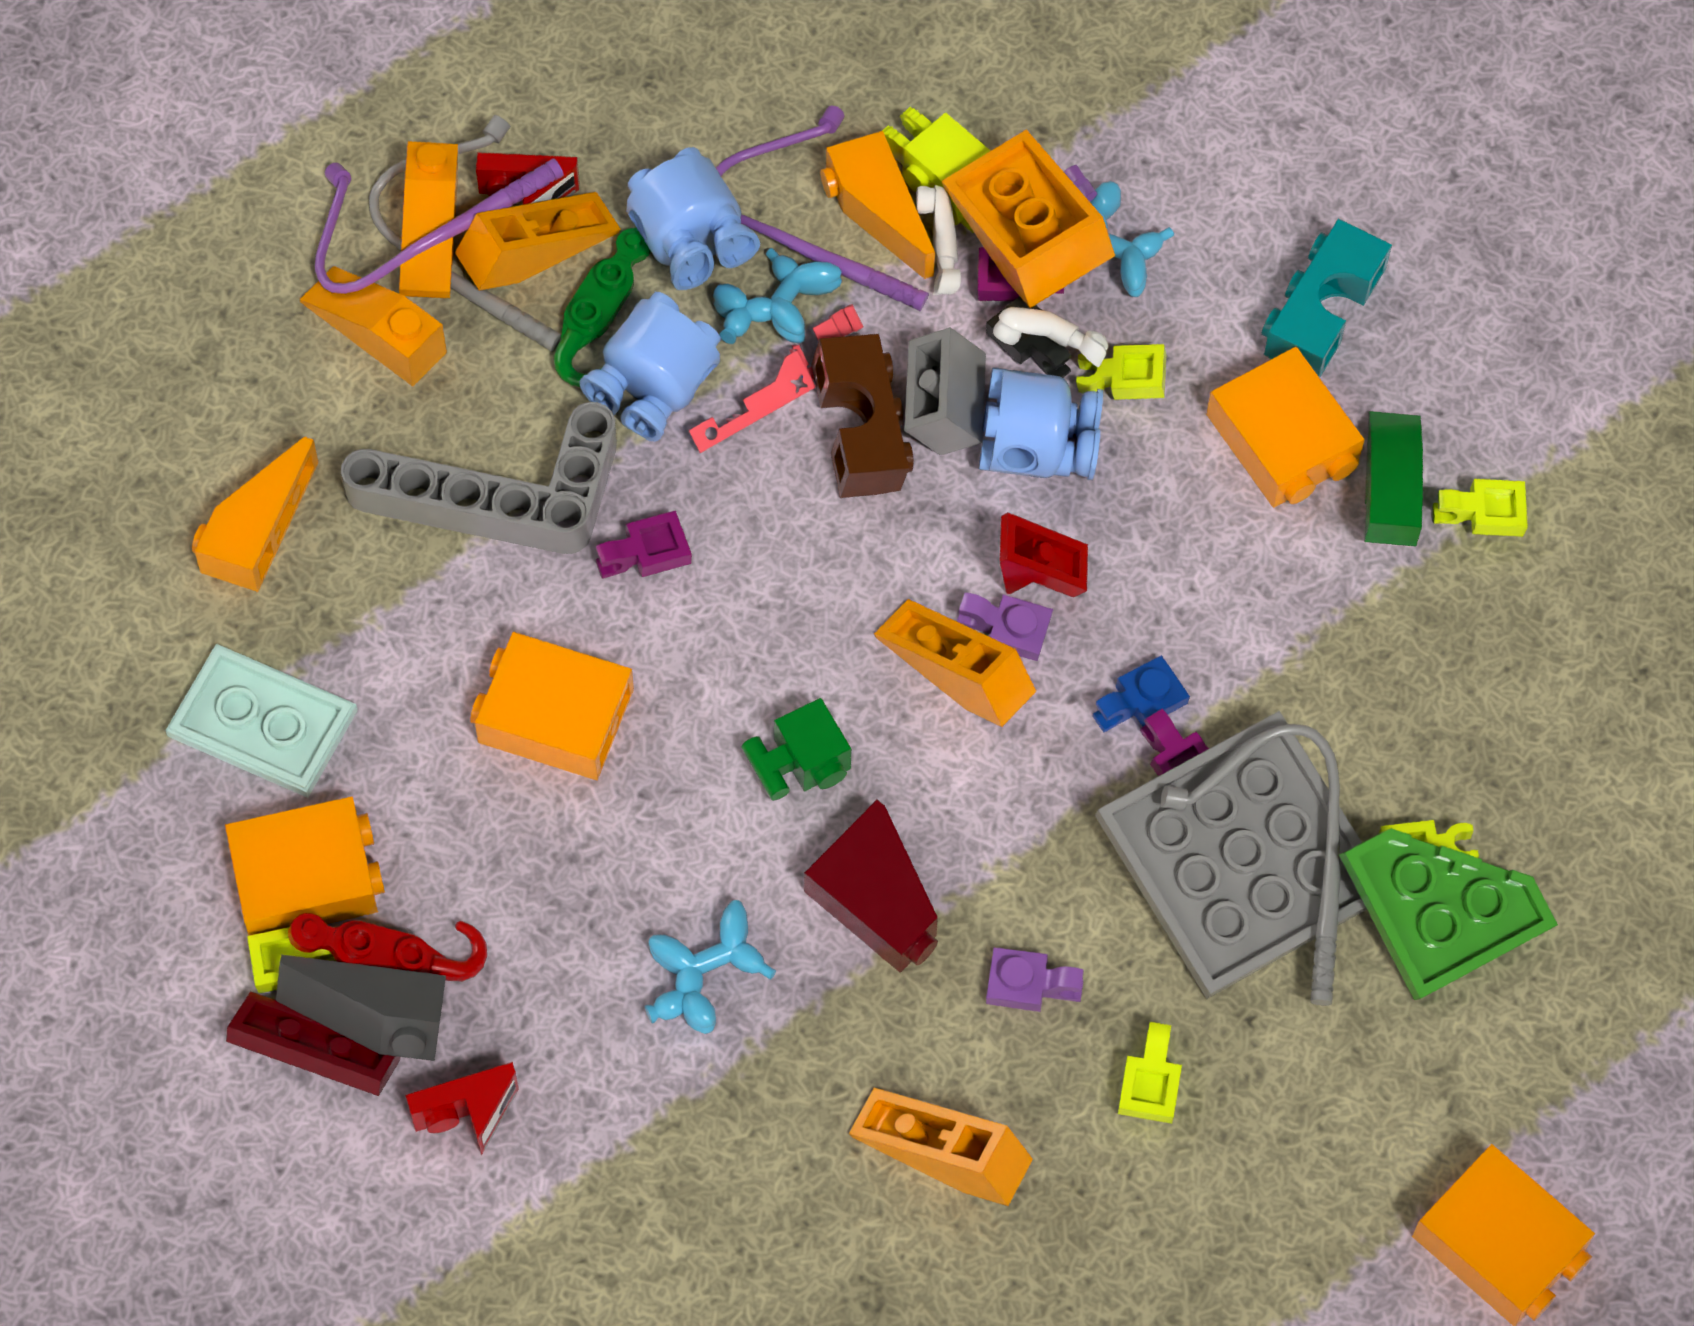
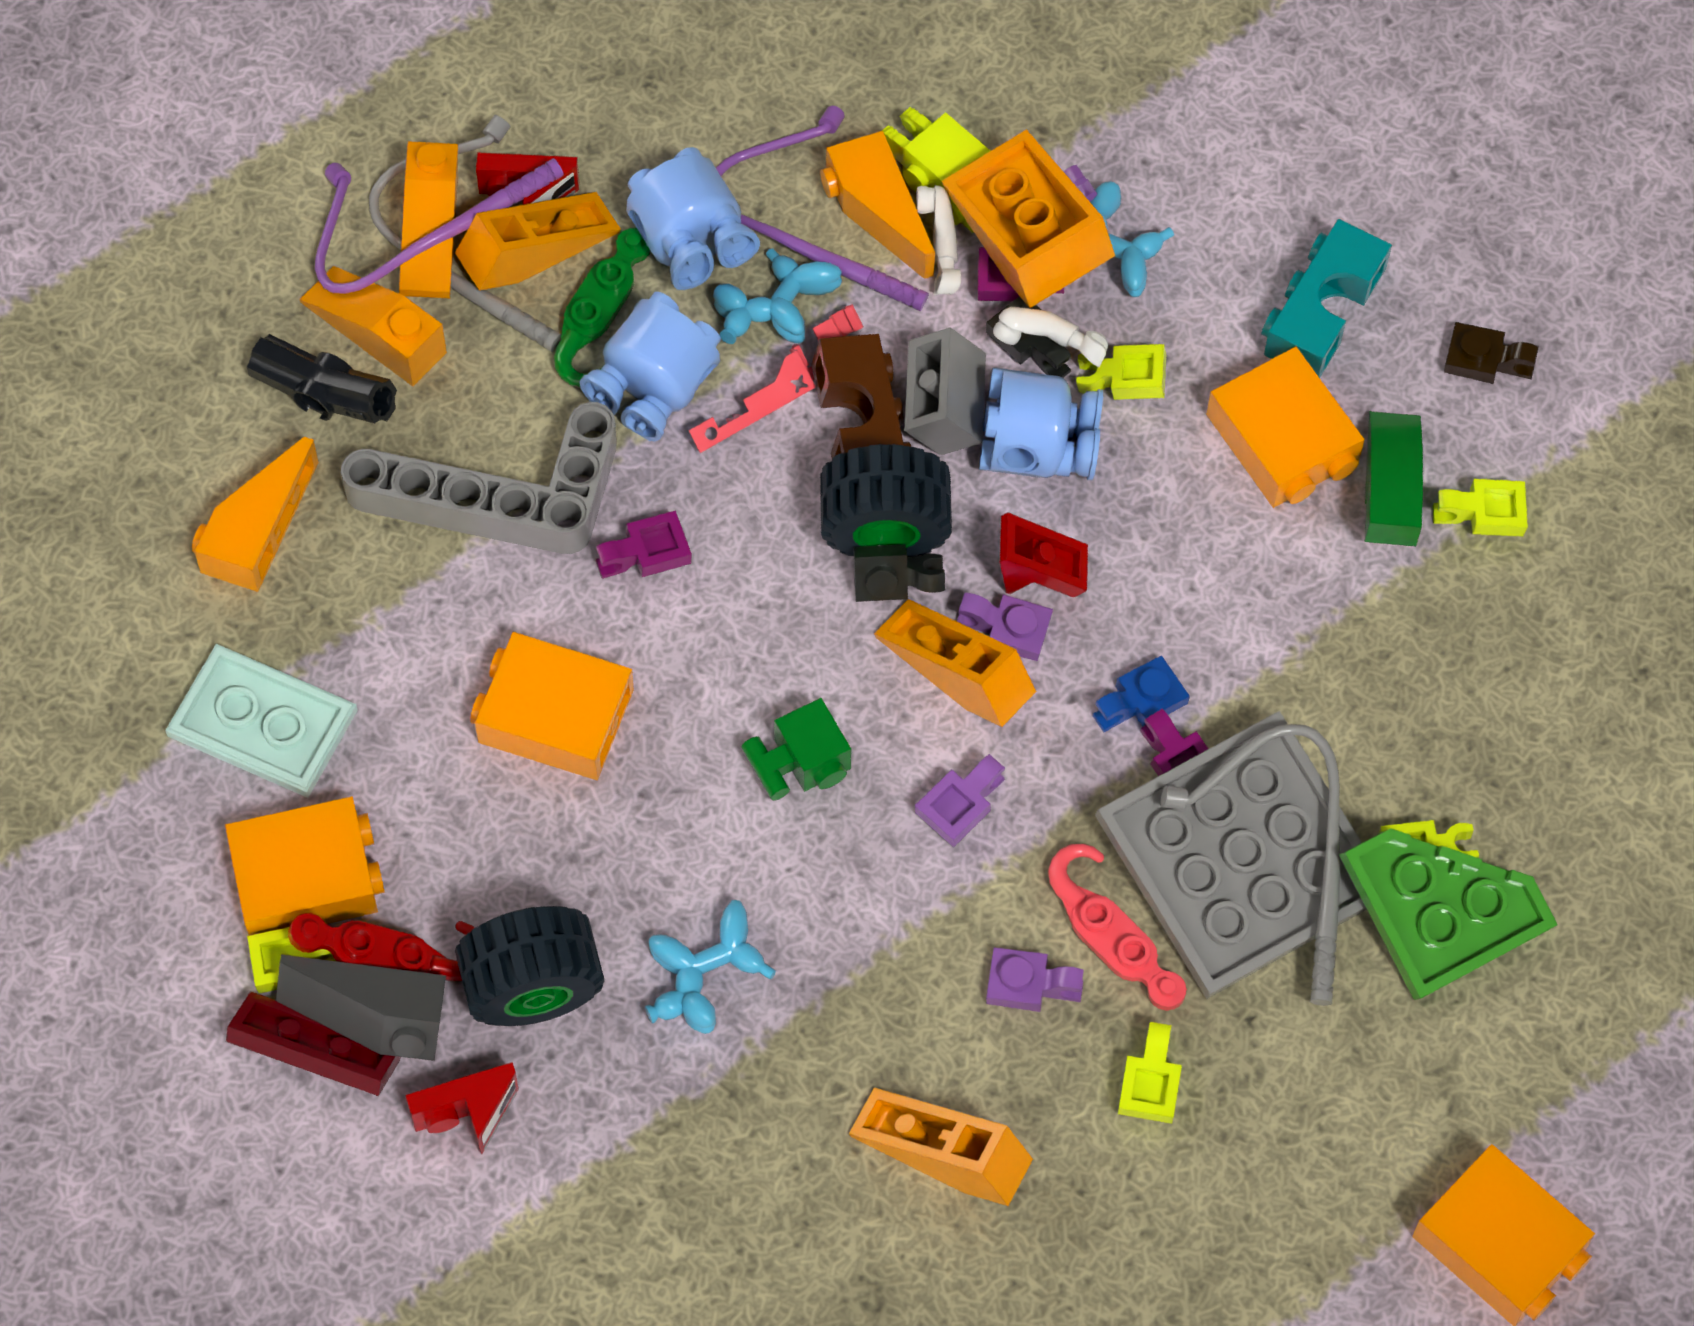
(321, 382): none -> black piece
(529, 966): none -> black wheel
(876, 890): dark red slope -> none
(886, 499): none -> black wheel
(886, 572): none -> pearl dark grey plate
(959, 804): none -> medium lavender plate
(1112, 932): none -> coral piece
(1480, 354): none -> dark brown plate

